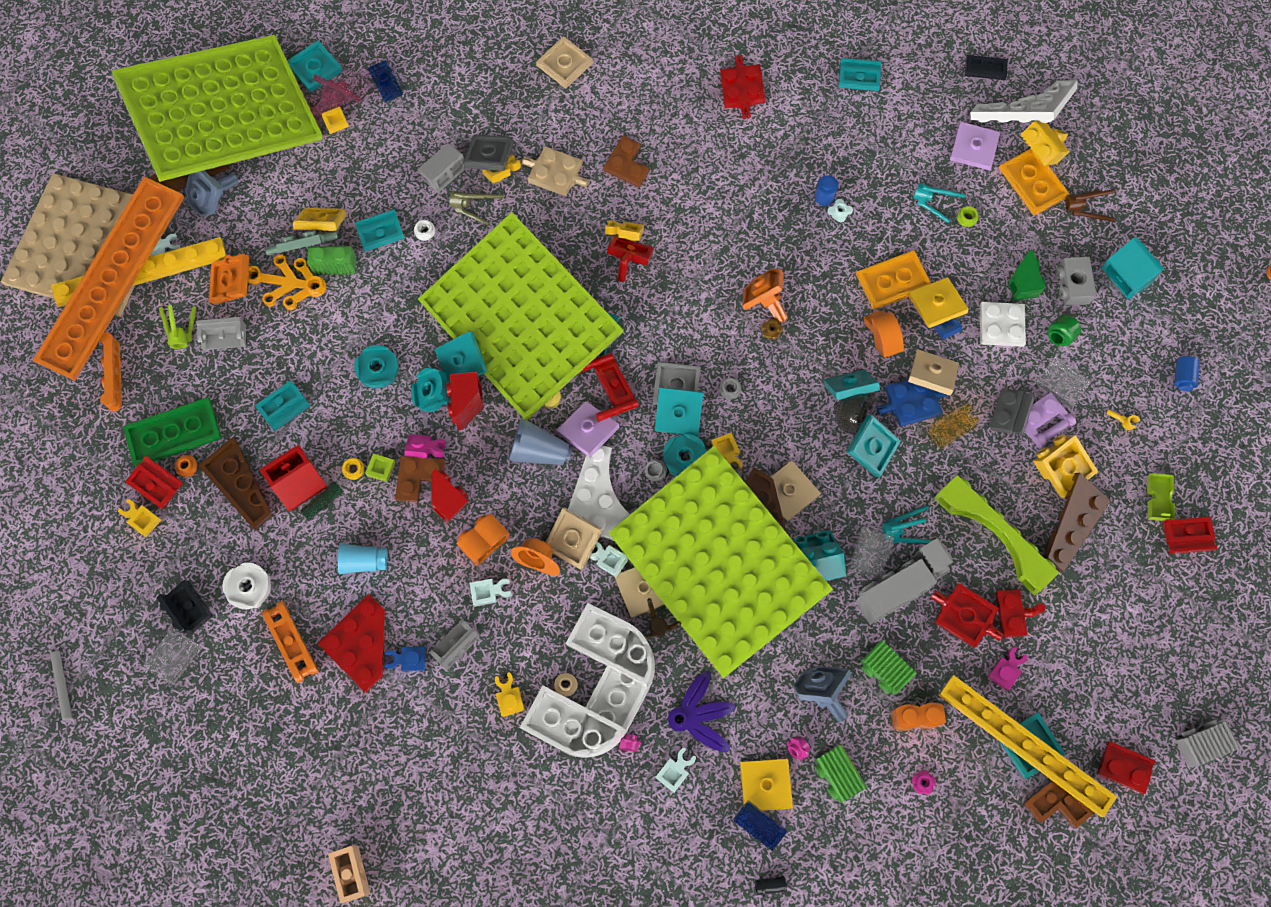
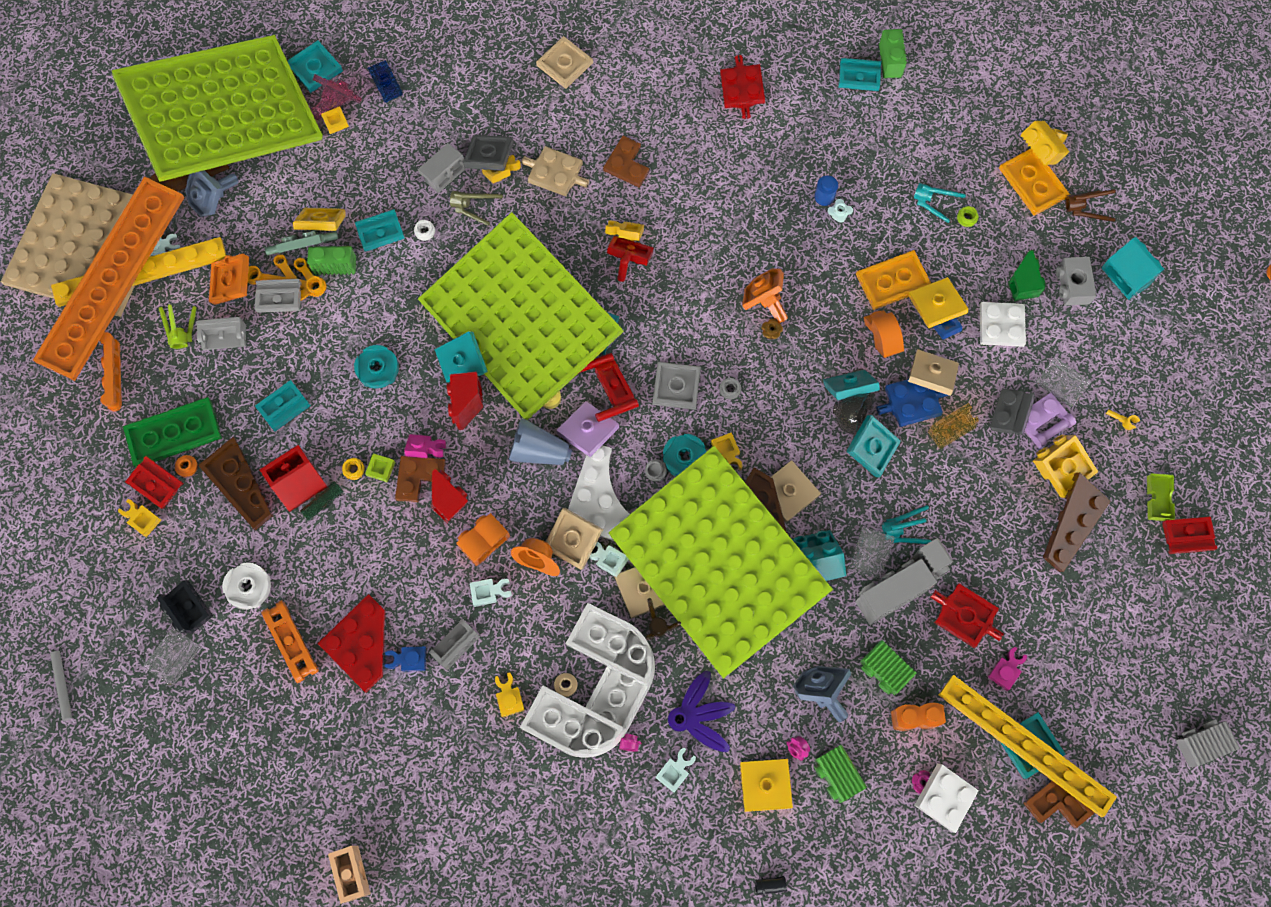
(278, 295): none -> light grey plate
(361, 558): medium azure plant -> none
(438, 396): teal plate -> none
(678, 411): teal plate -> none
(760, 825): clear blue plate -> none
(892, 53): none -> bright green brick
(946, 798): none -> white plate
(975, 146): lavender plate -> none
(986, 67): black plate -> none
(1013, 614): red plate -> none
(1031, 568): lime arch -> none
(1043, 107): white plate -> none
(1064, 330): green head -> none
(1126, 767): red plate -> none
(1187, 373): blue brick -> none

